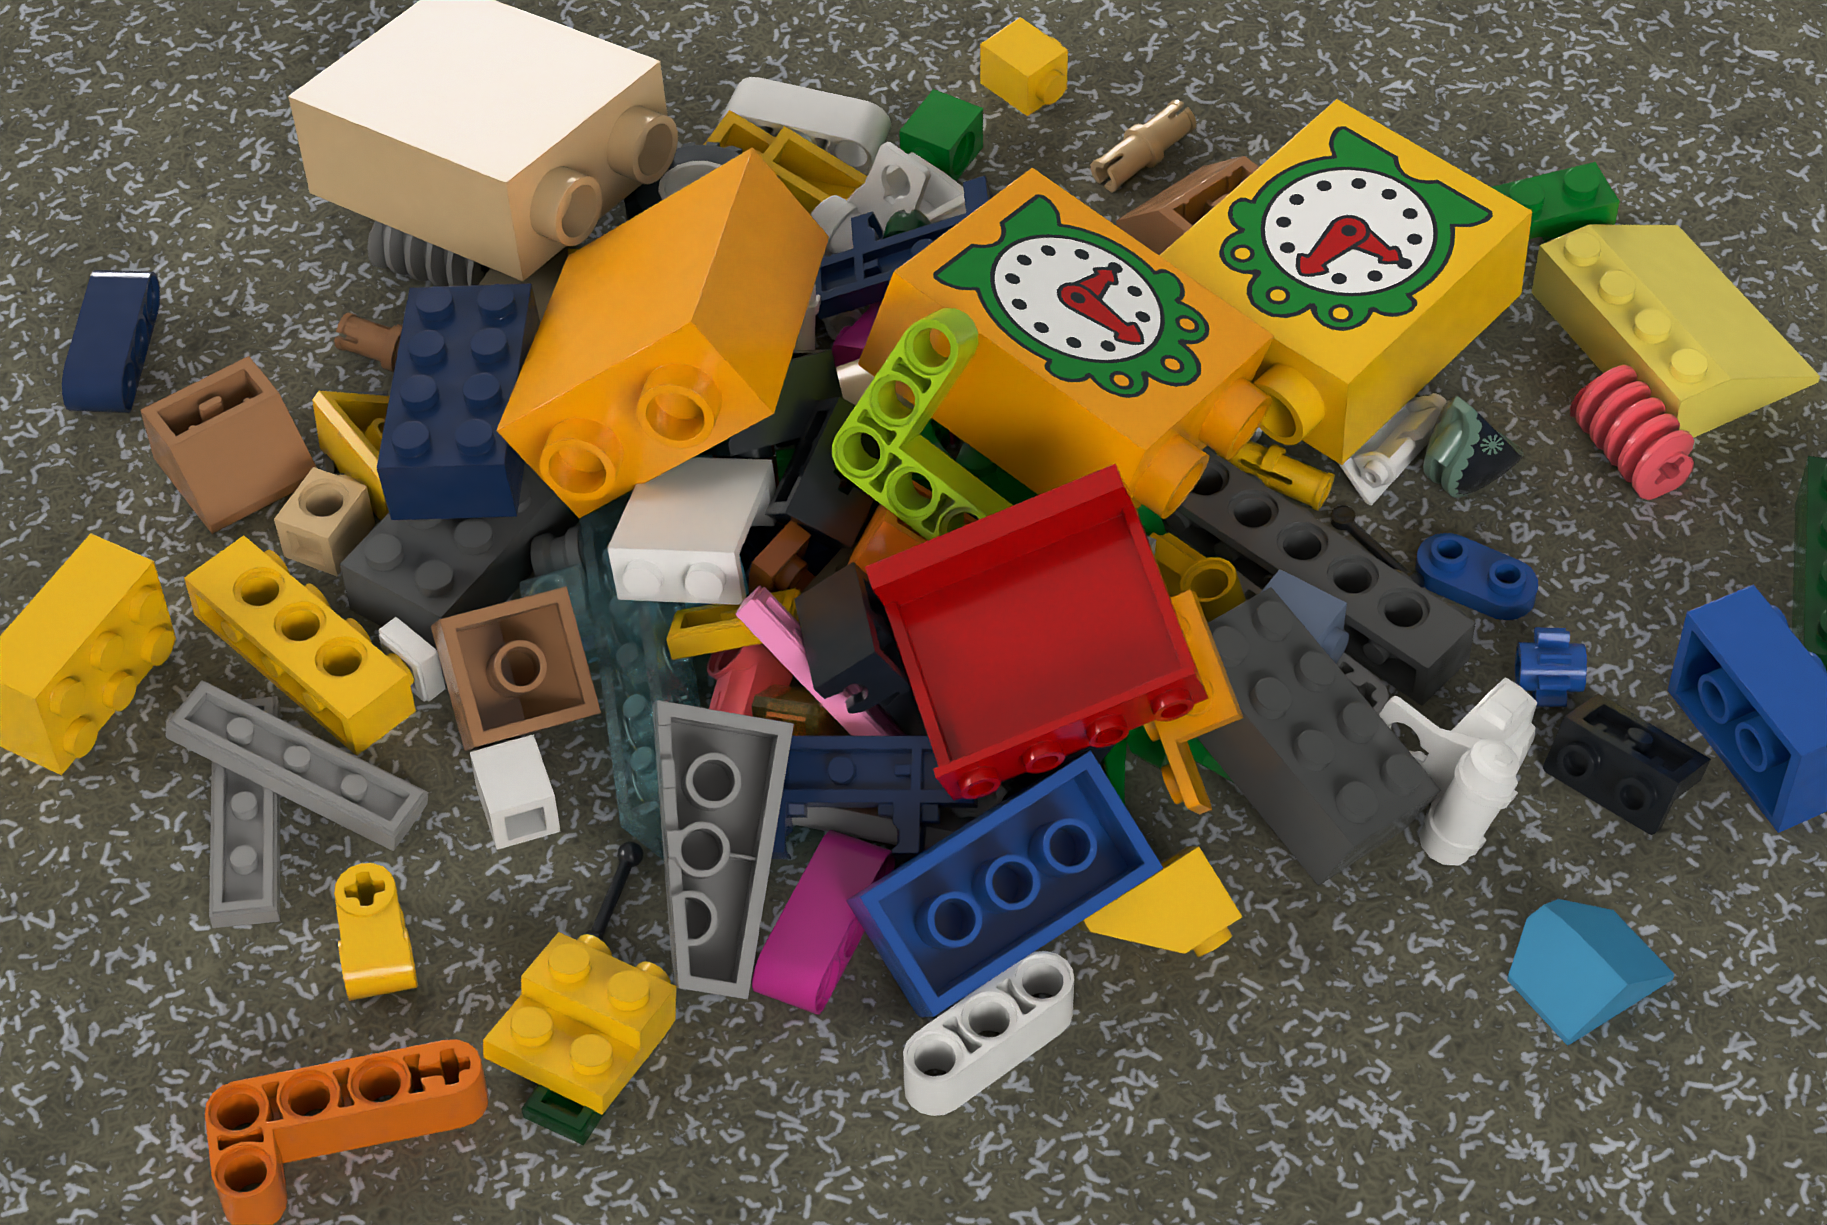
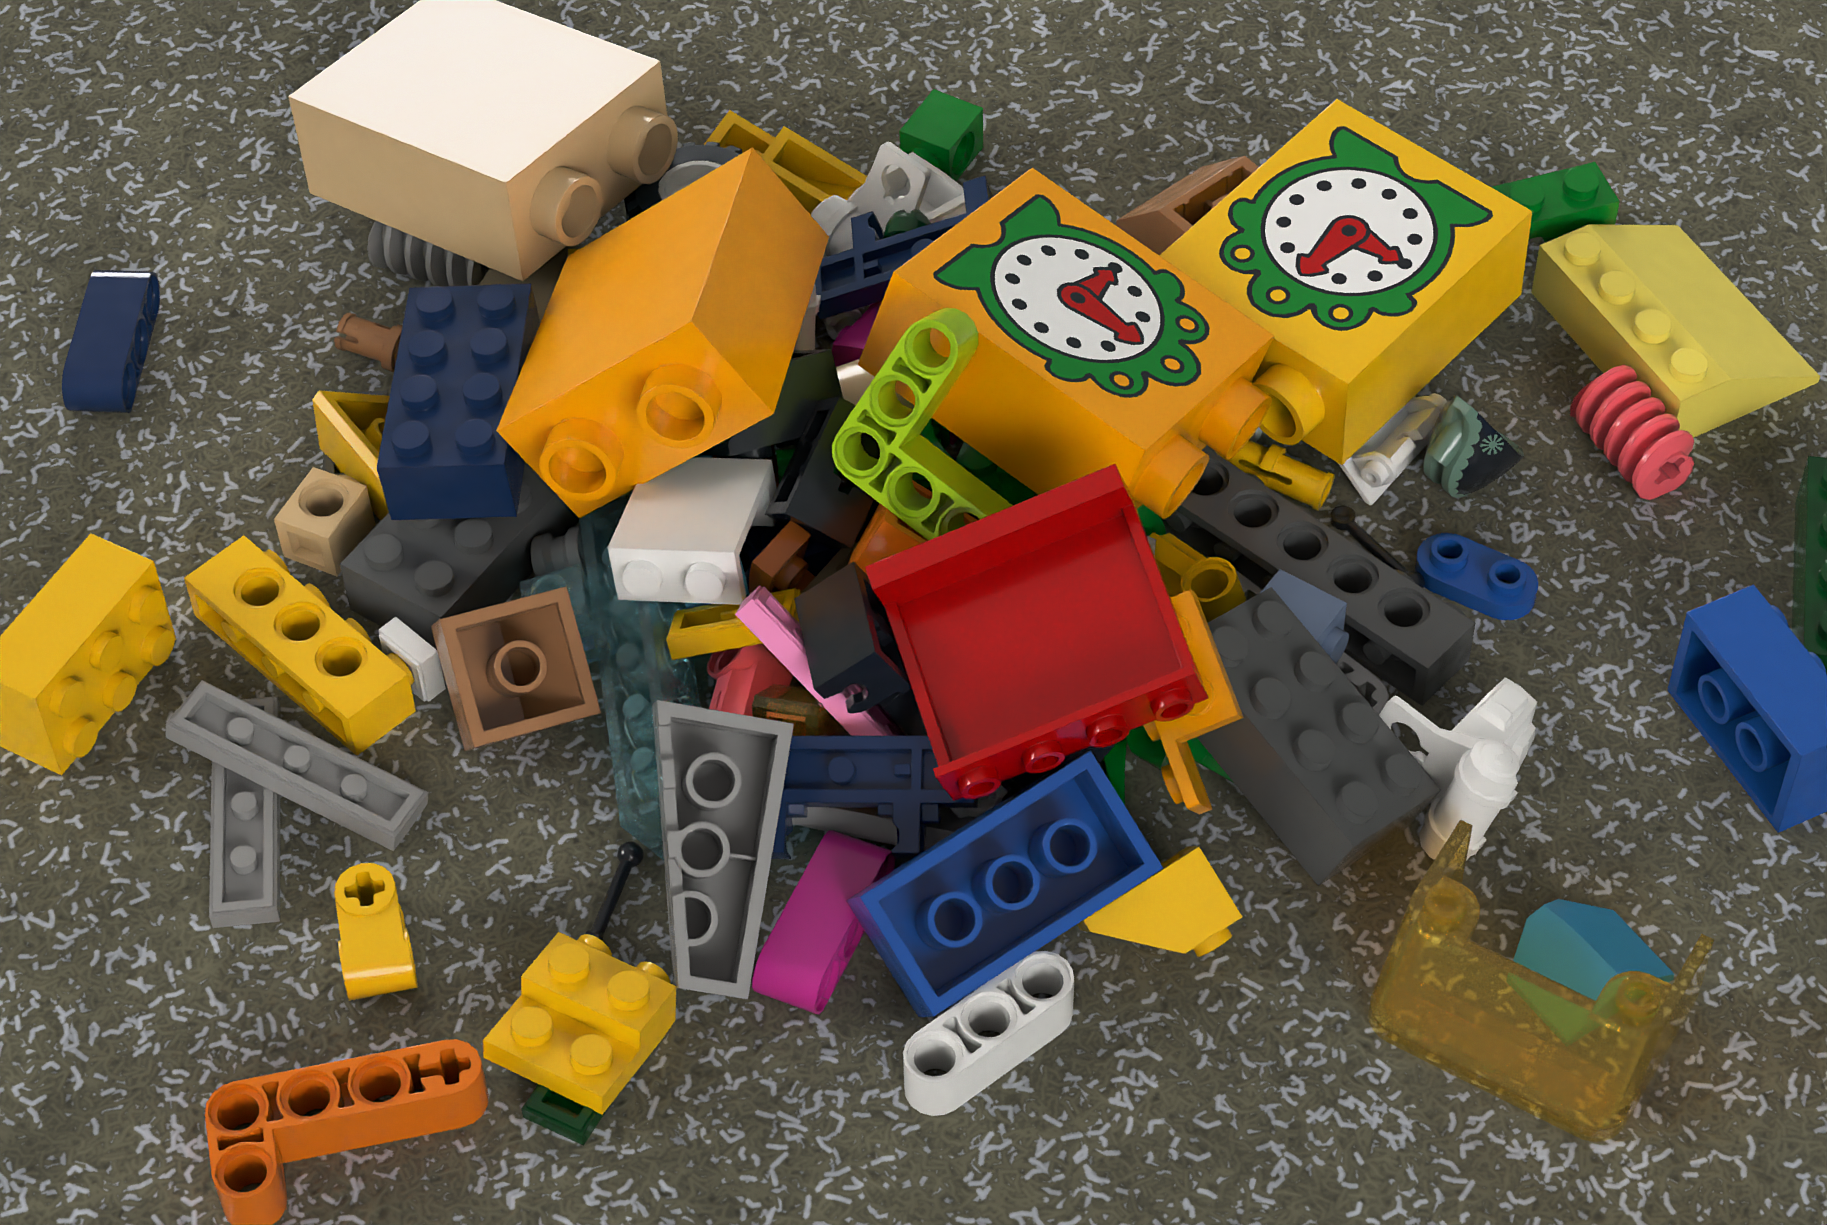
(228, 444): medium nougat slope -> none
(515, 791): white brick -> none
(836, 123): white beam -> none
(1024, 66): yellow brick -> none
(1143, 145): tan pin -> none
(1515, 1029): none -> clear yellow windscreen
(1551, 666): blue gear -> none
(1623, 762): black bracket -> none

